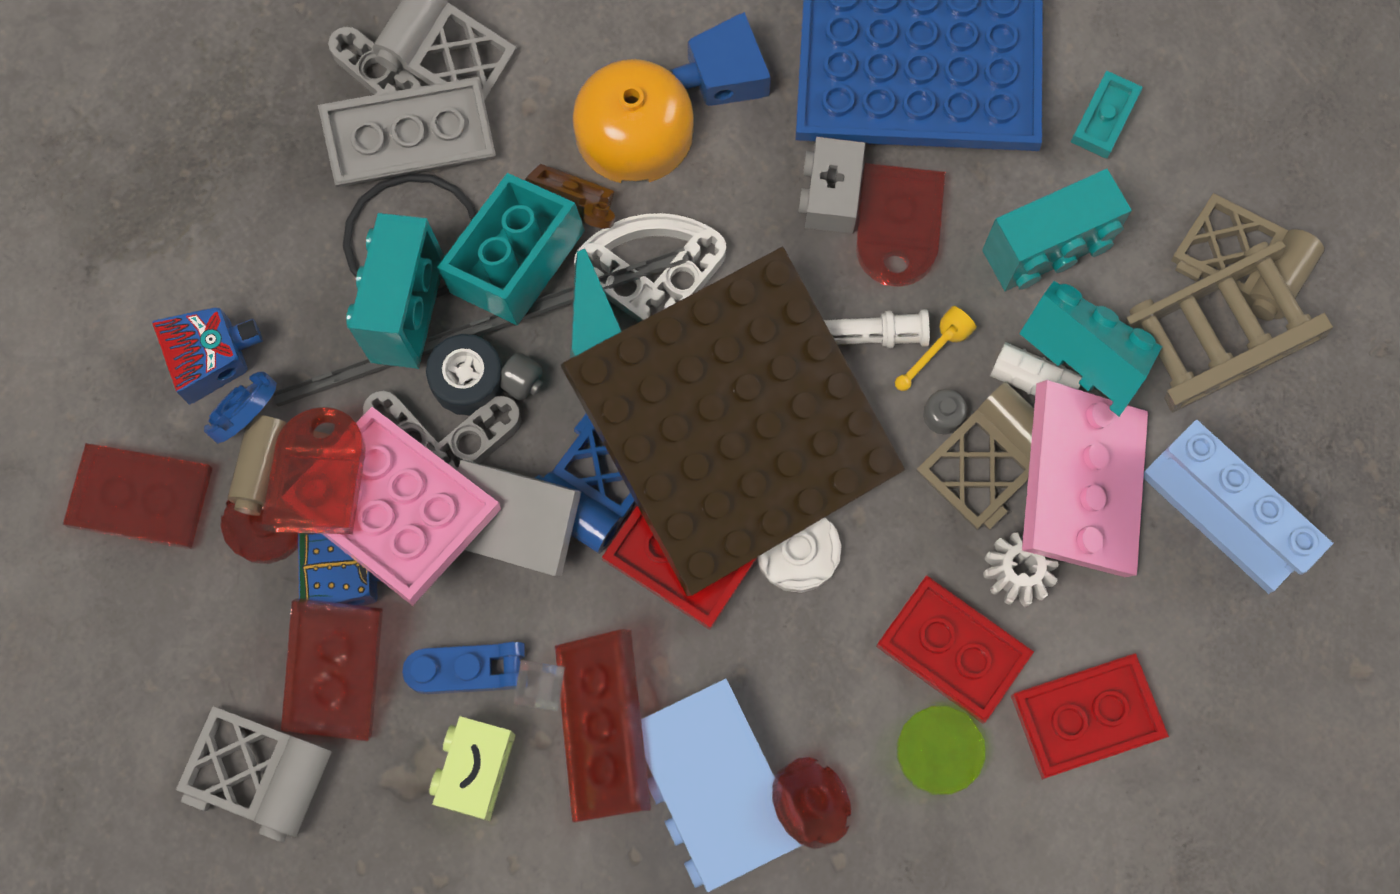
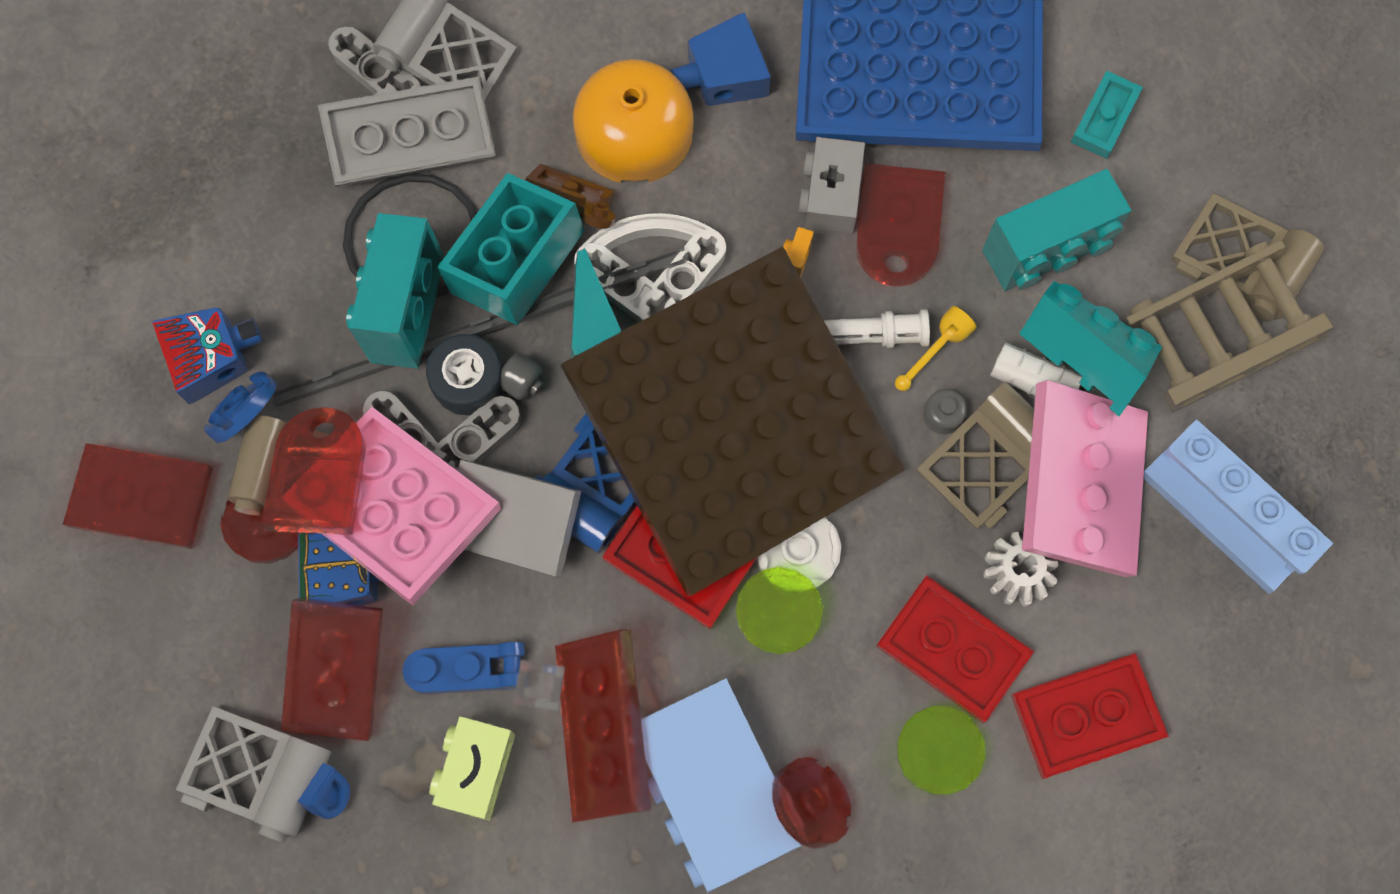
(326, 793): none -> blue tile
(779, 610): none -> clear neon green tile
(799, 248): none -> light orange plate

